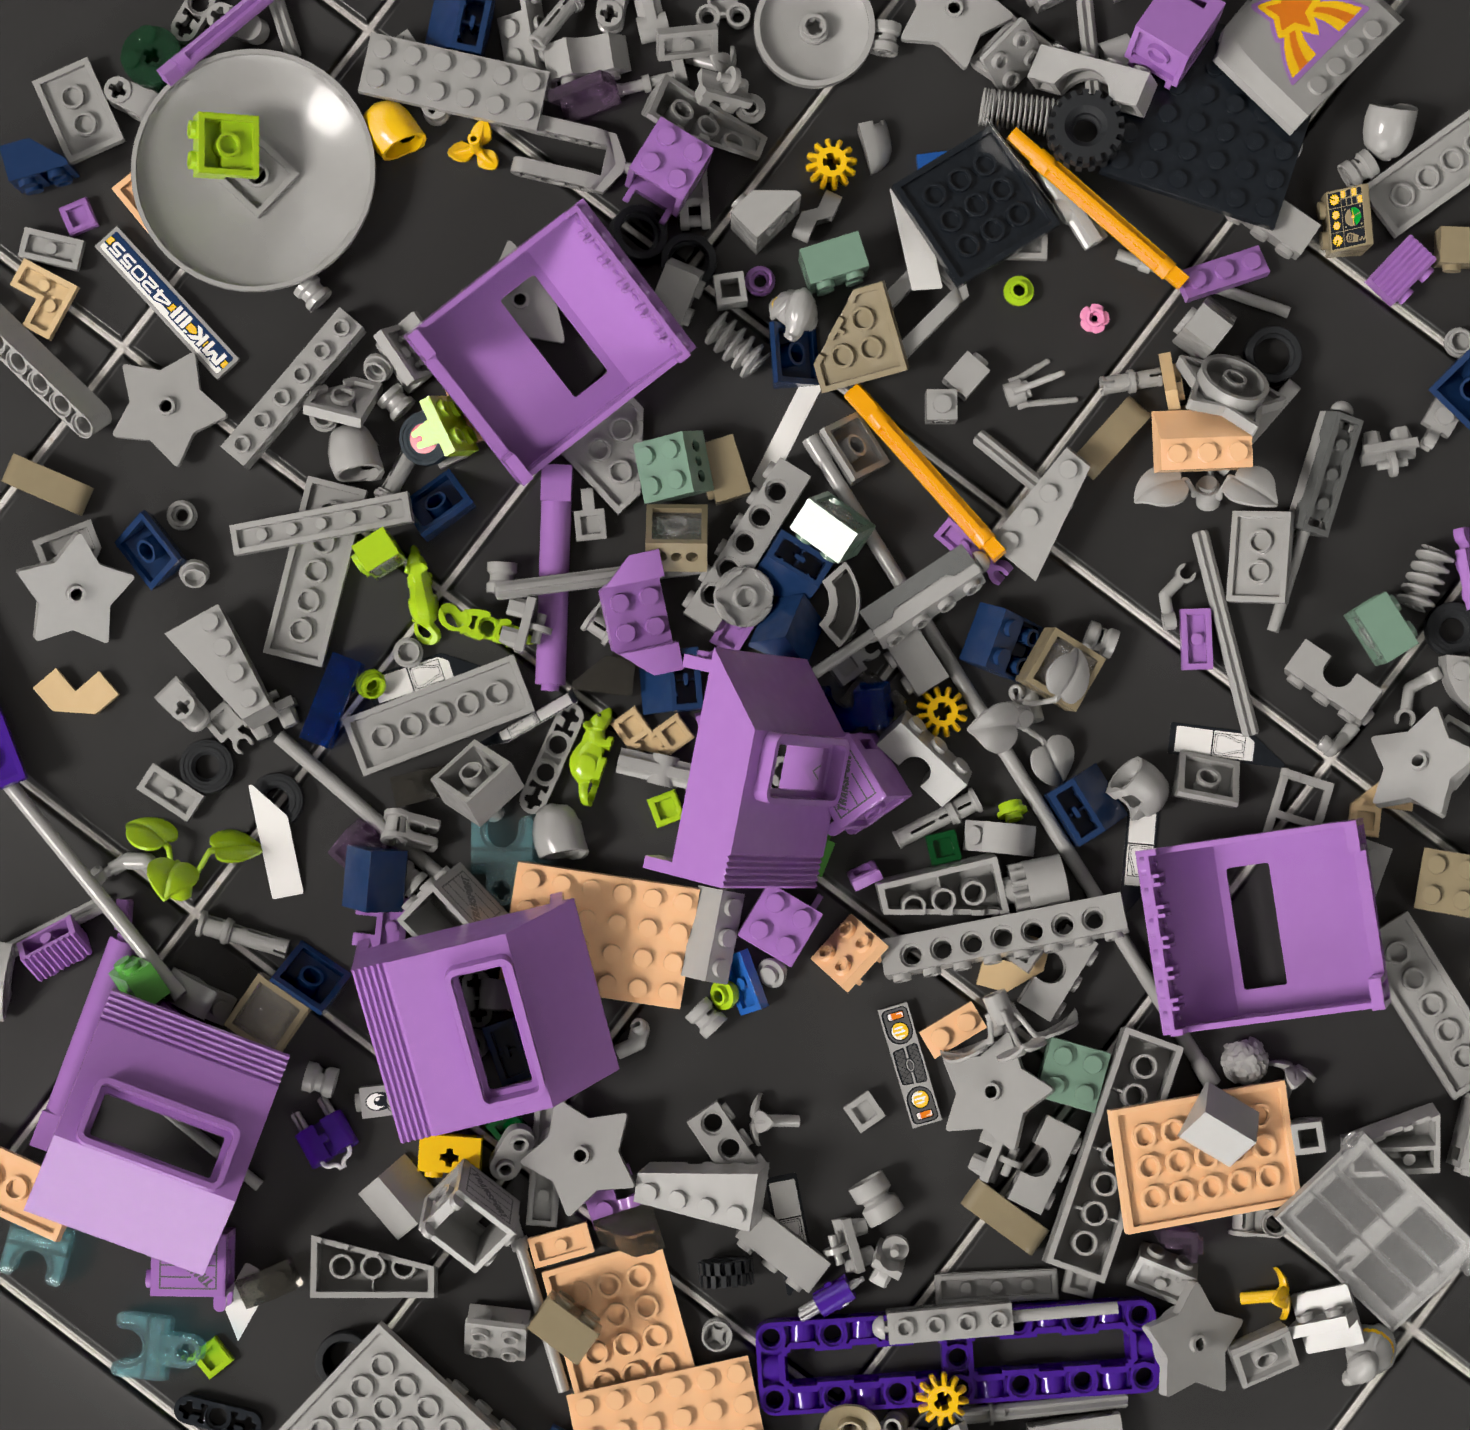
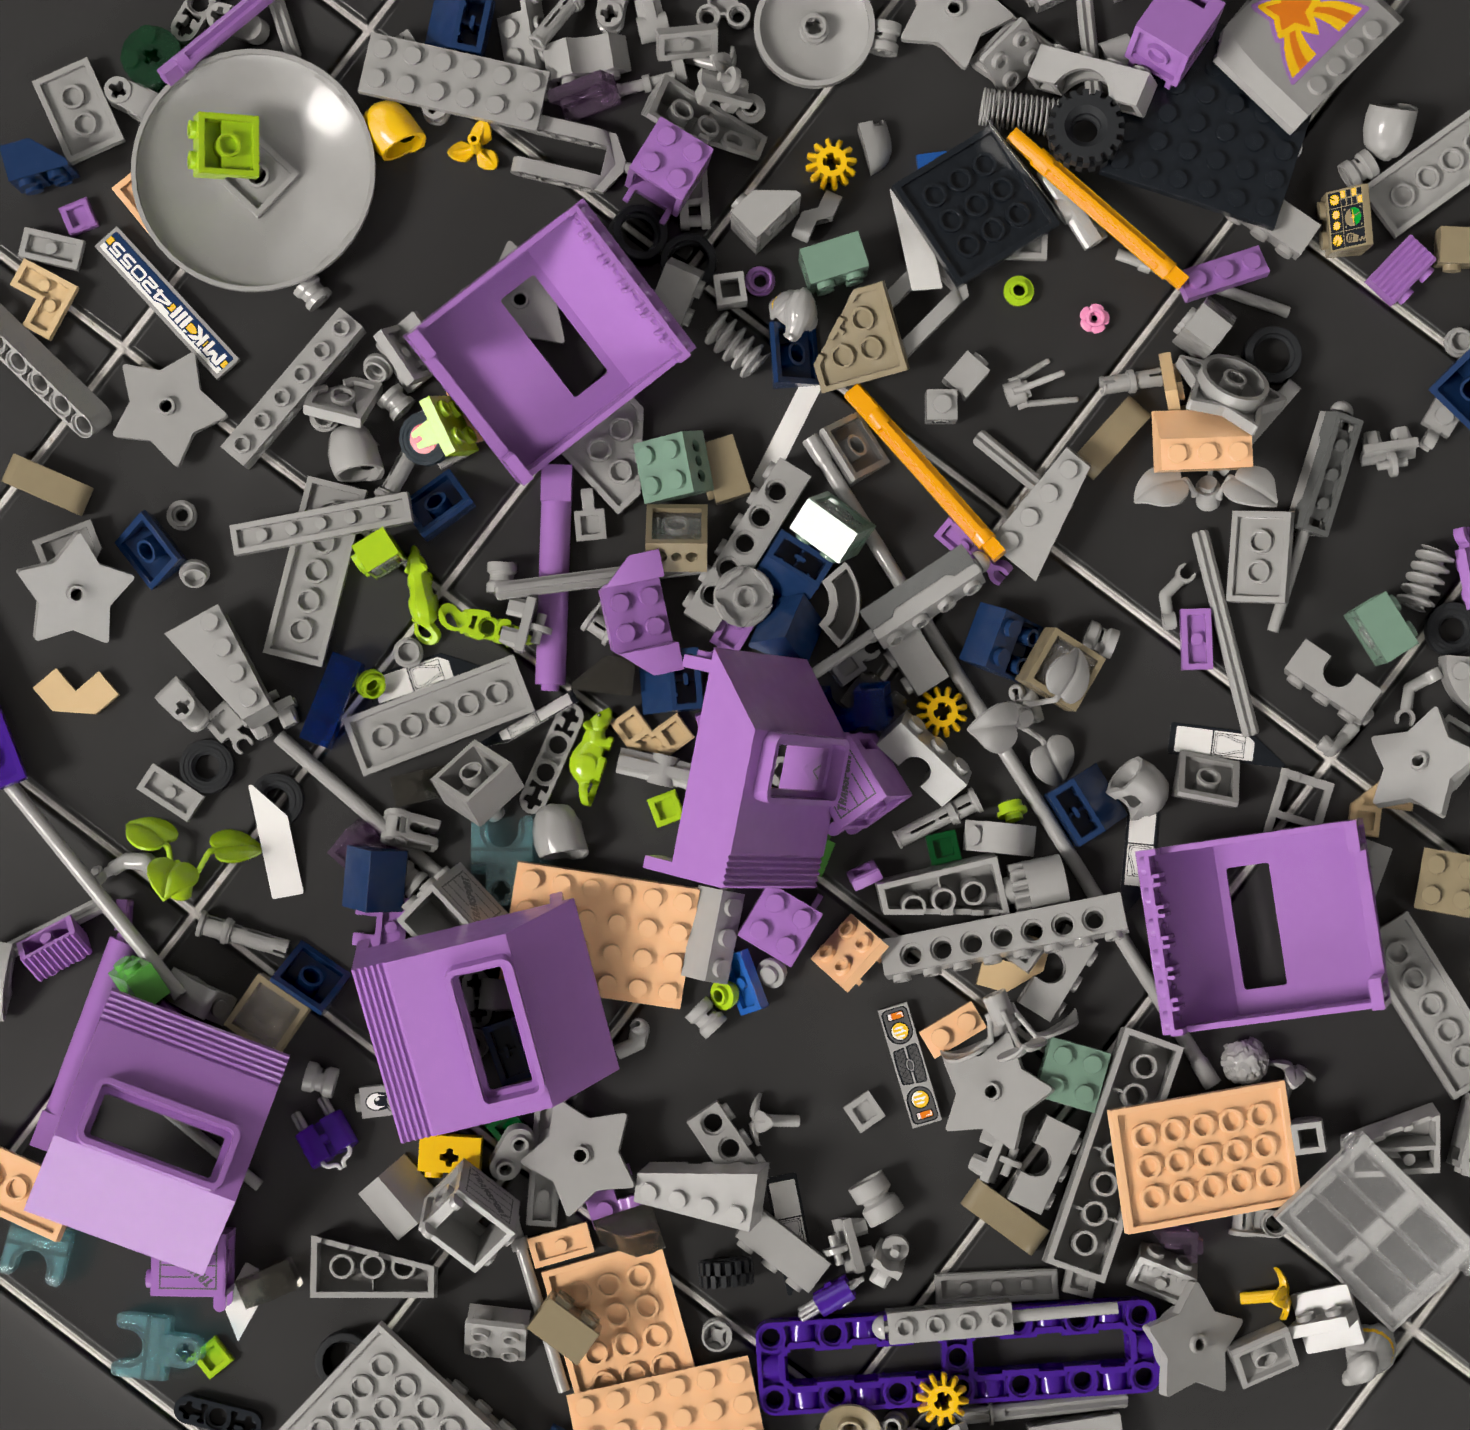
(1220, 1125): light grey slope -> none

